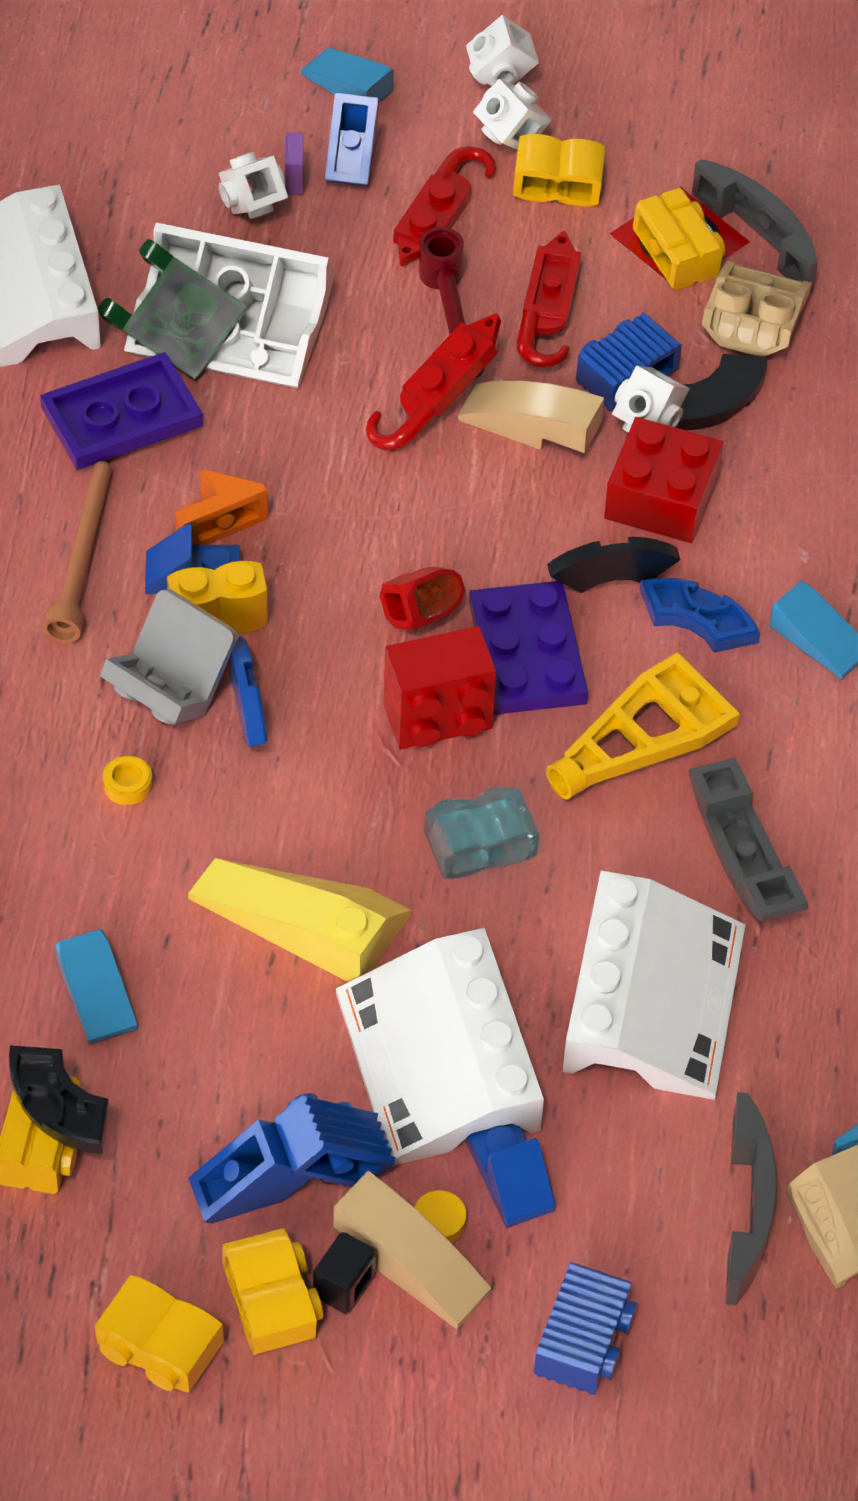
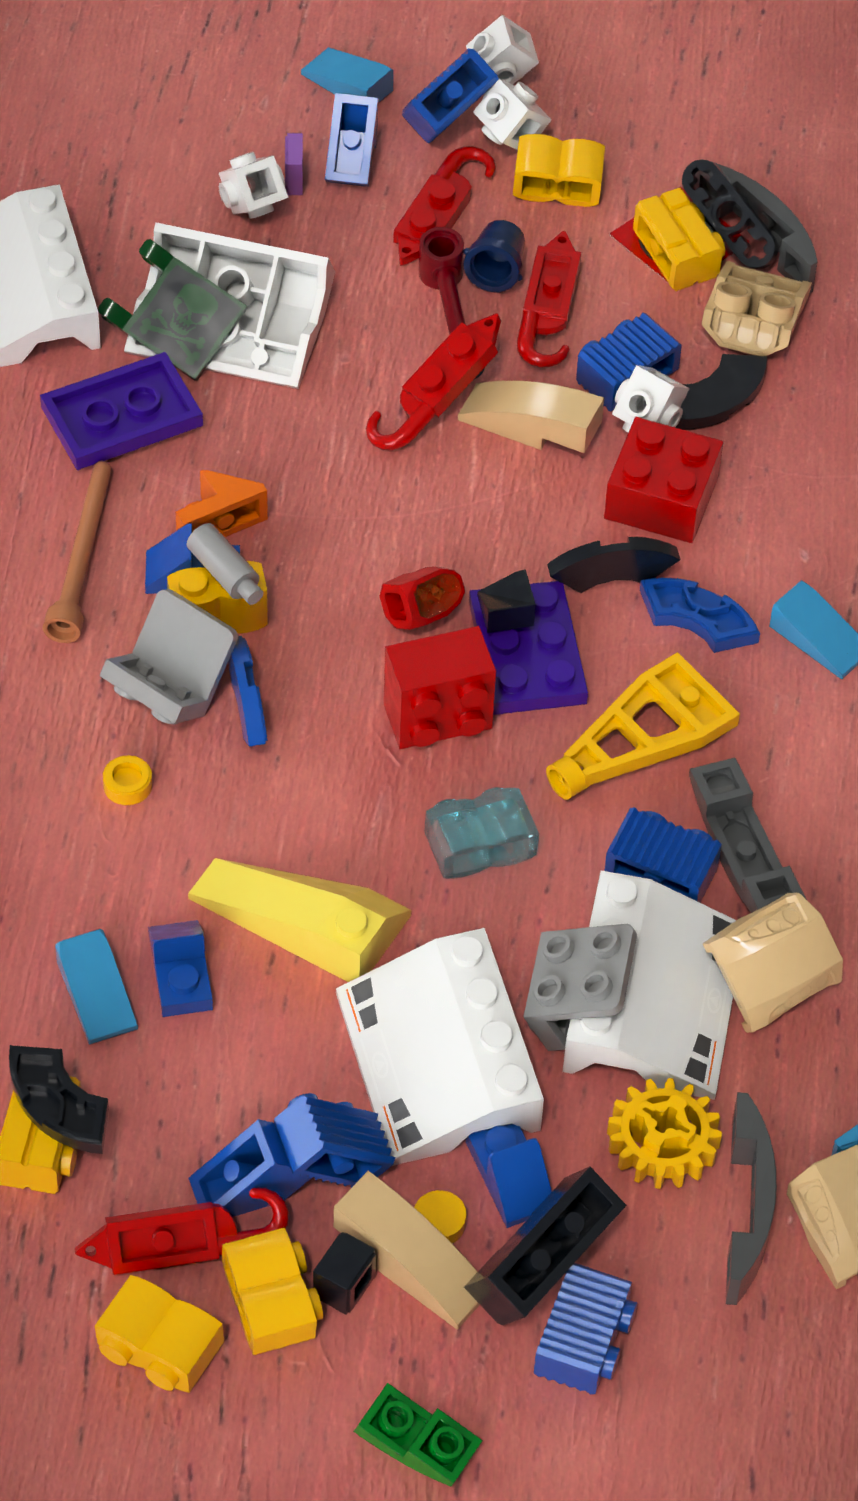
(173, 1235): none -> red plate
(181, 968): none -> blue slope
(225, 563): none -> light grey cylinder
(416, 1438): none -> green slope
(449, 95): none -> blue brick
(495, 257): none -> dark blue piece
(508, 603): none -> black slope
(545, 1246): none -> black piece
(578, 977): none -> light grey bracket
(664, 853): none -> blue brick
(665, 1135): none -> yellow gear
(701, 196): none -> black beam
(776, 958): none -> tan slope

